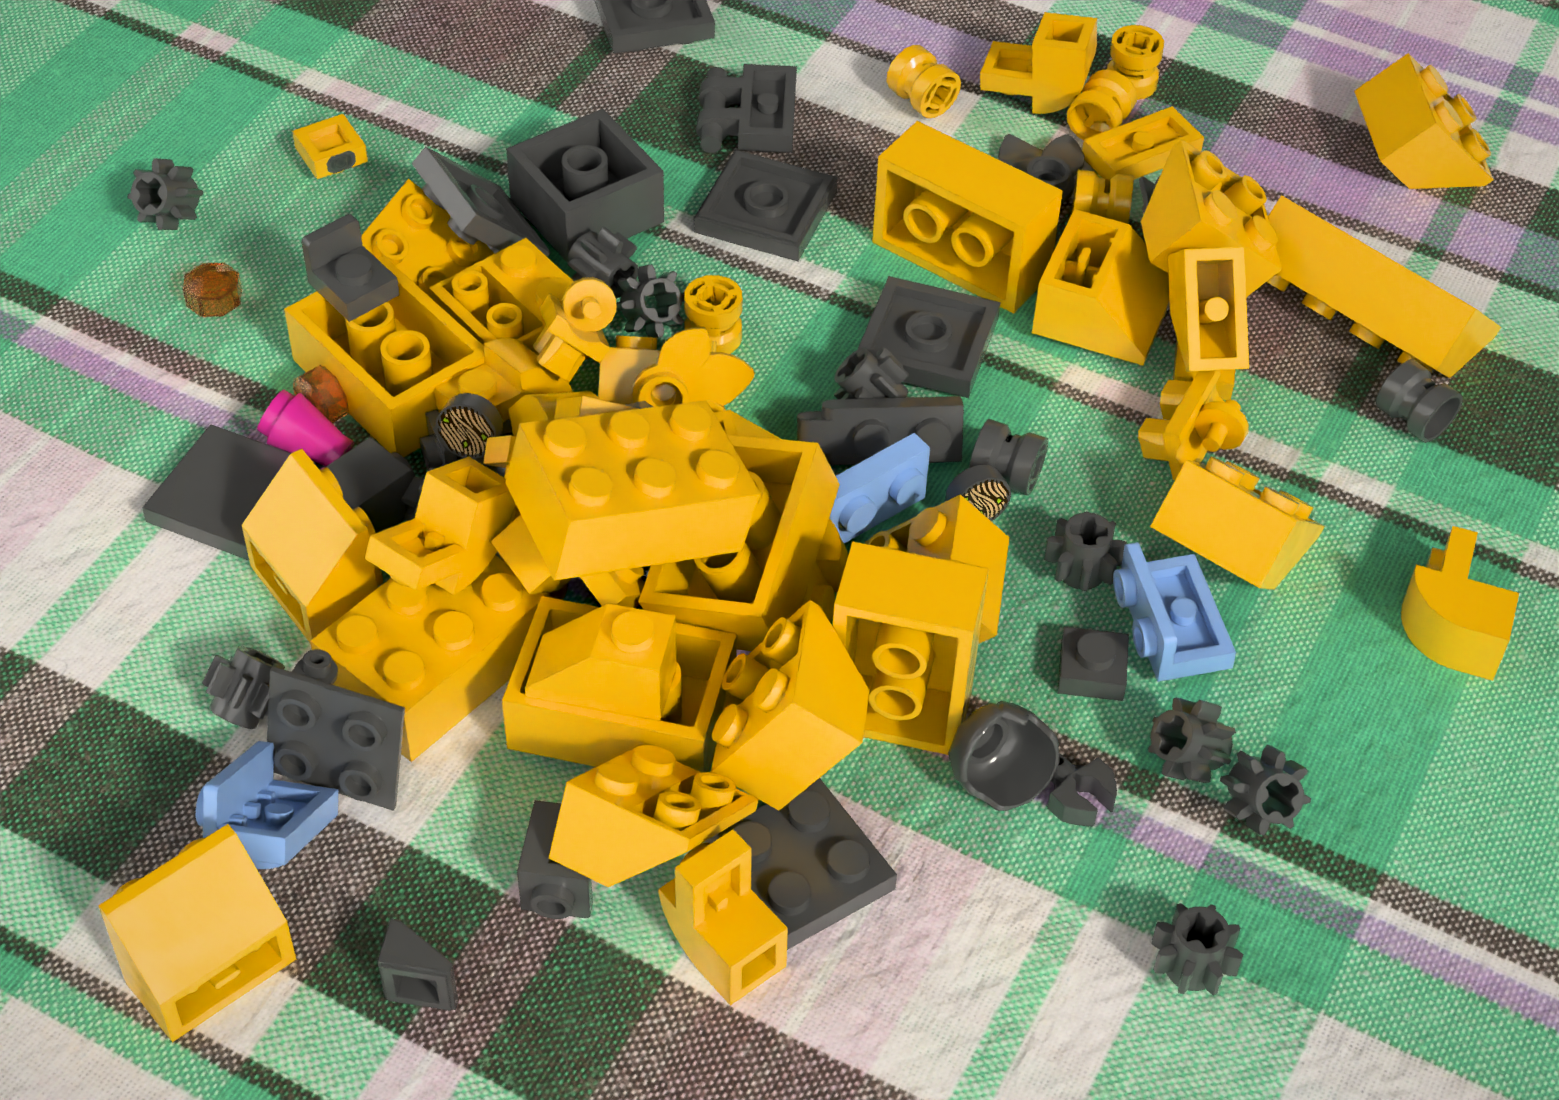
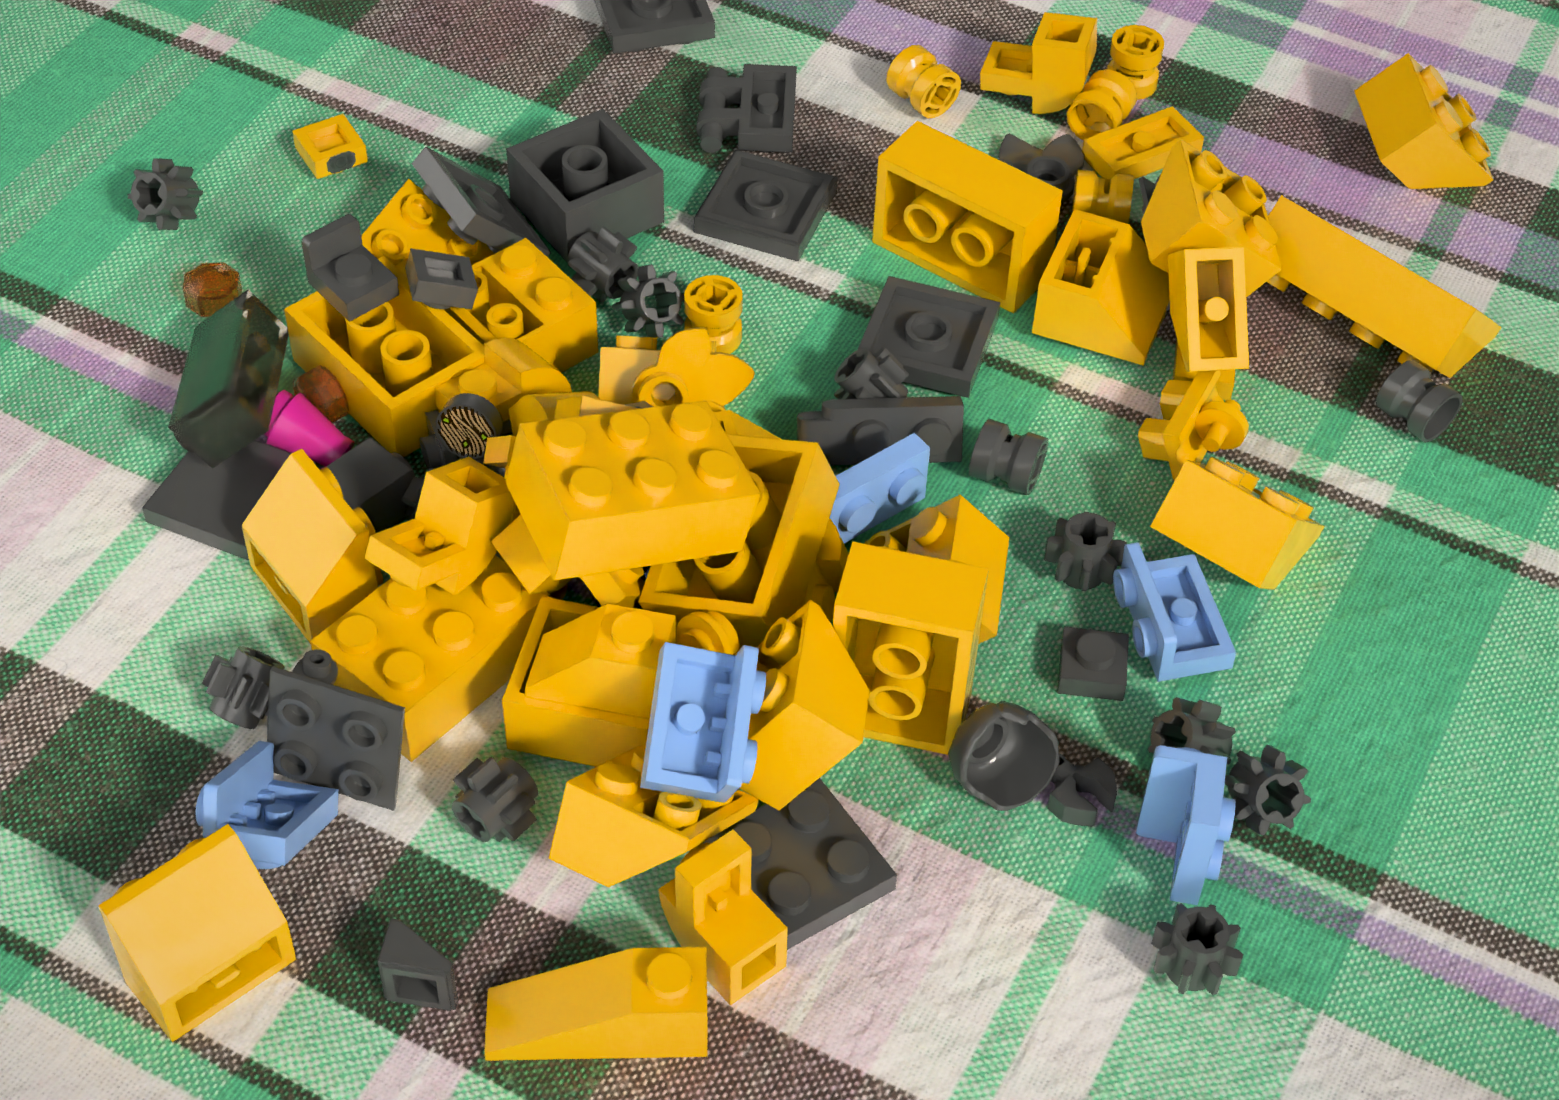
(229, 380): none -> clear smoke brick
(441, 279): none -> dark grey plate
(495, 799): none -> dark grey gear
(543, 883): dark grey bracket -> none
(575, 327): yellow hips -> none
(604, 1009): none -> yellow slope
(702, 722): none -> light blue bracket
(708, 632): none -> yellow plate
(983, 489): tile -> none
(1188, 808): none -> light blue bracket
(1454, 617): yellow brick -> none

